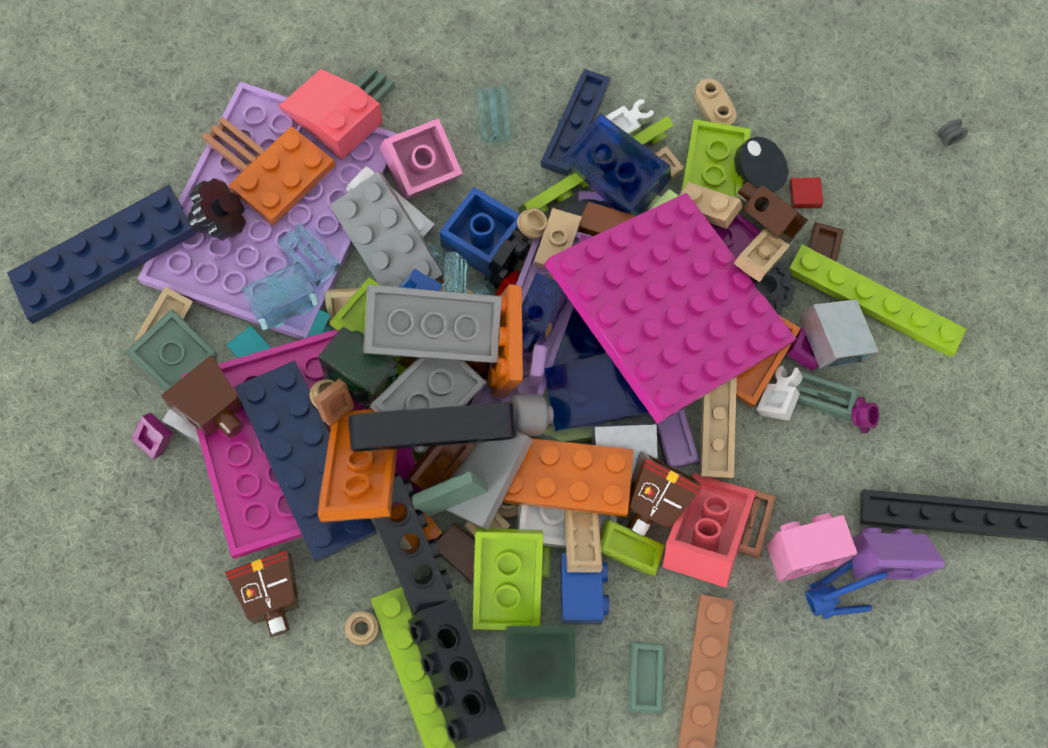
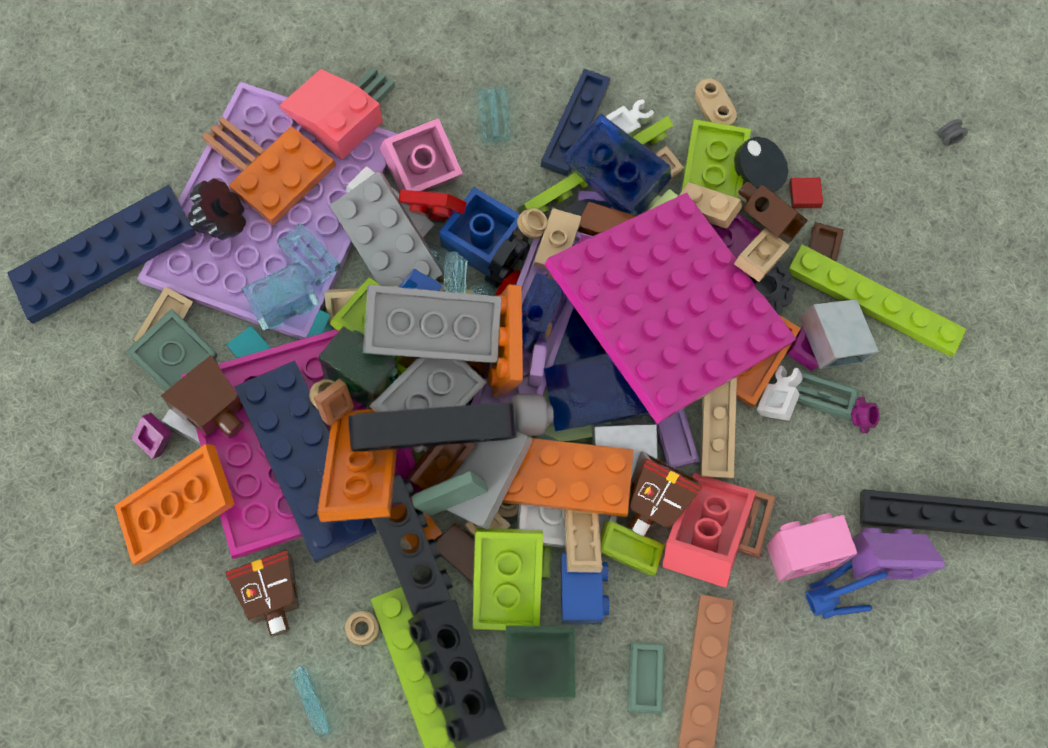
(174, 504): none -> orange plate
(311, 702): none -> clear light blue tile
(437, 205): none -> red plate

